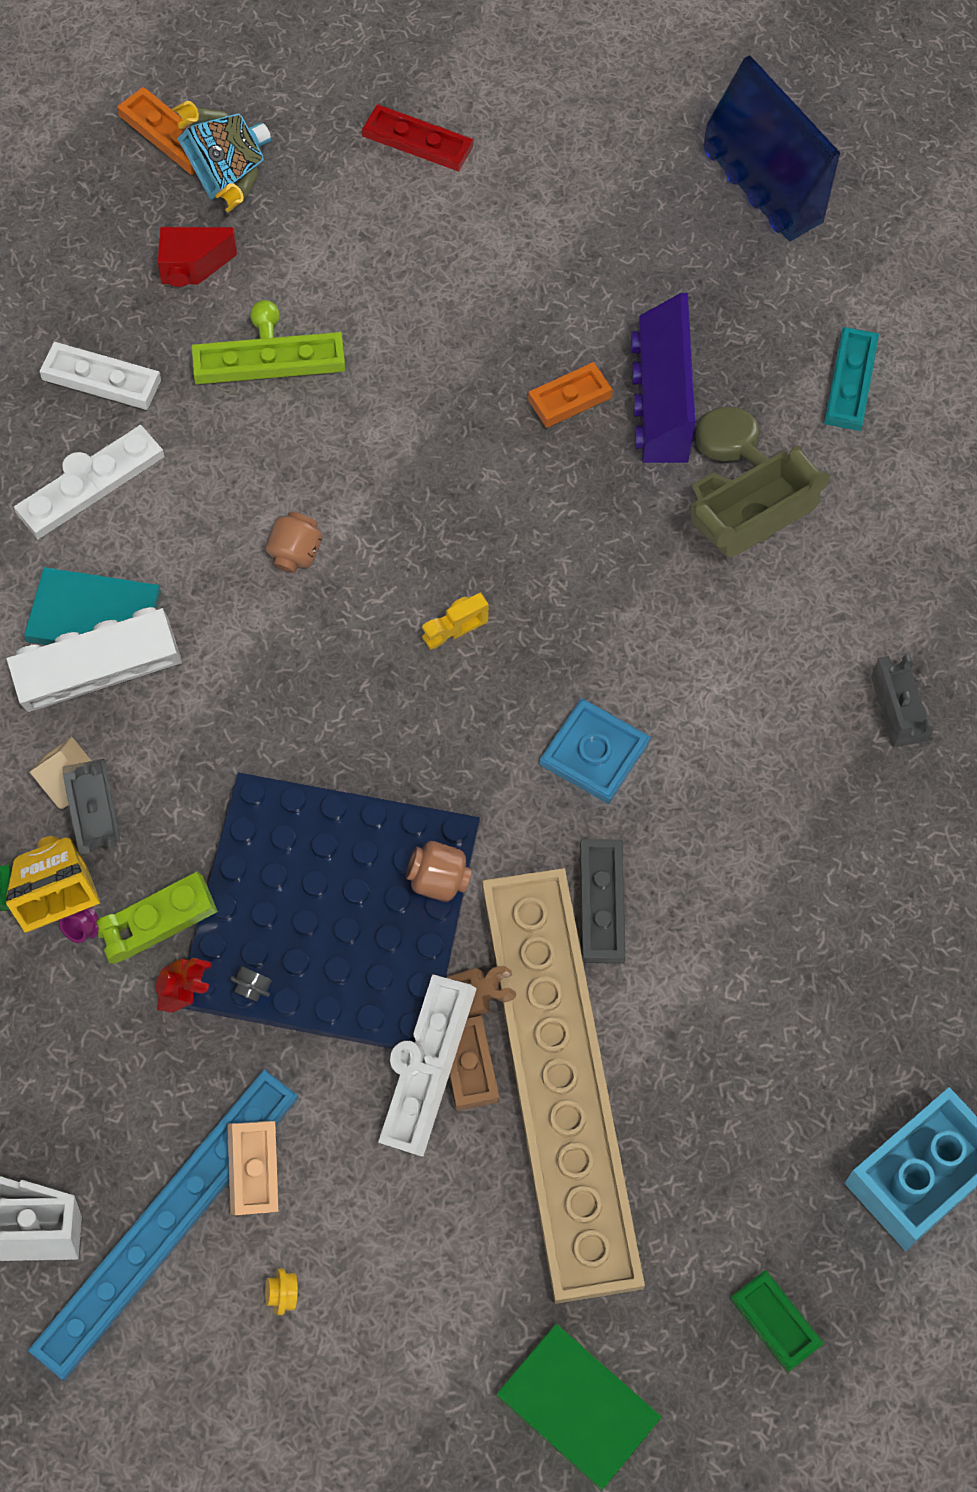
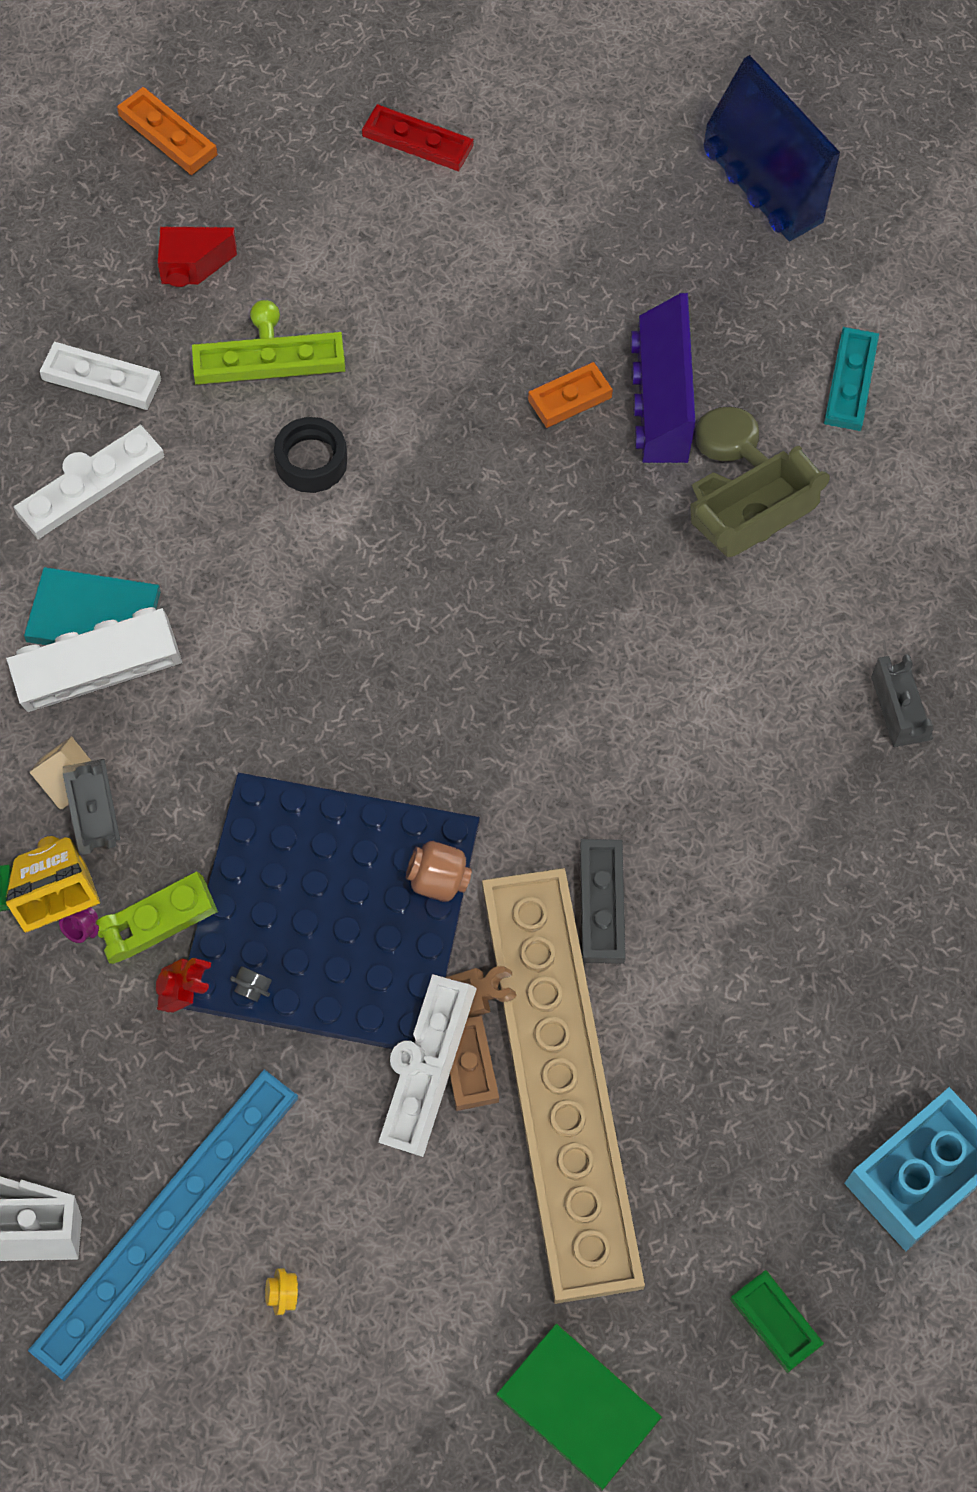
(222, 150): torso -> none
(252, 1167): light nougat plate -> none
(294, 542): nougat head -> none
(306, 479): none -> black tyre
(460, 619): yellow plate -> none
(595, 751): dark azure tile -> none

